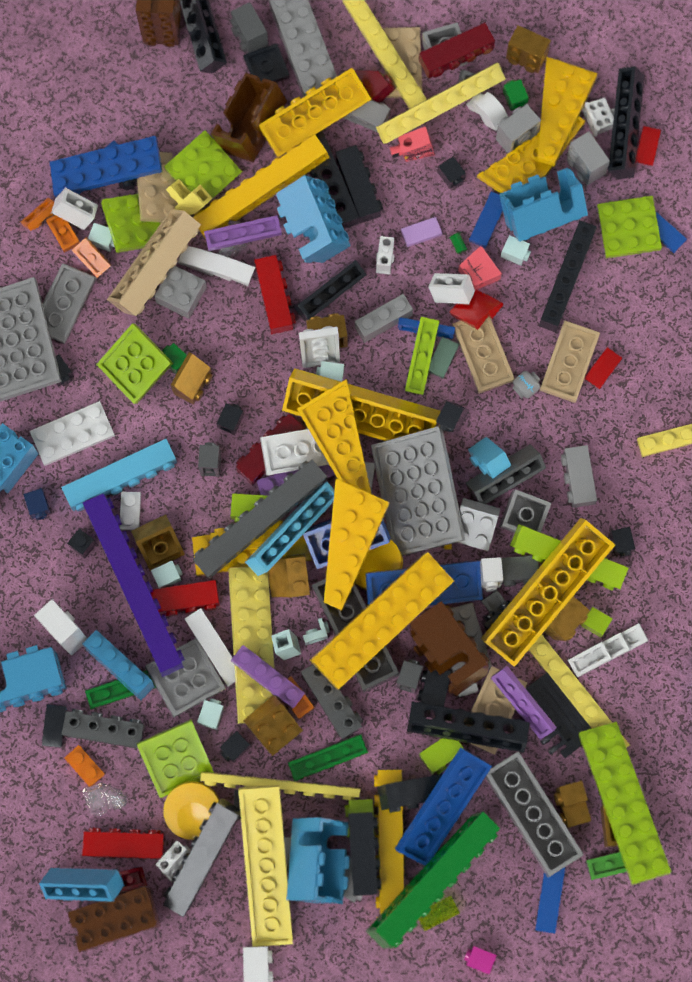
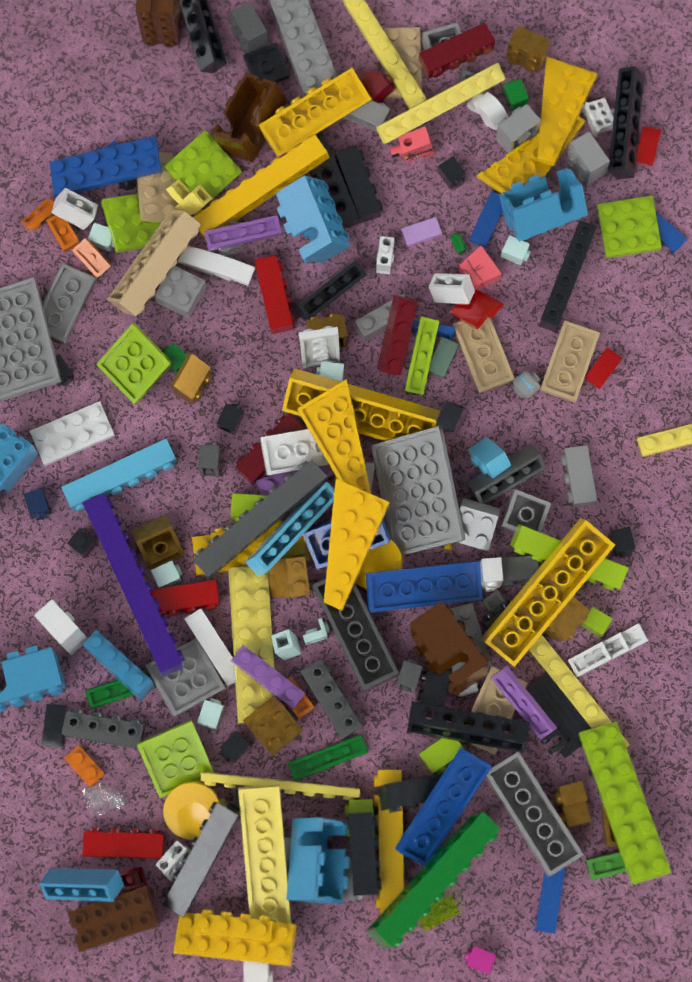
(130, 510): white plate -> none
(235, 938): none -> yellow plate
(381, 620): yellow brick -> none
(397, 335): none -> dark red brick

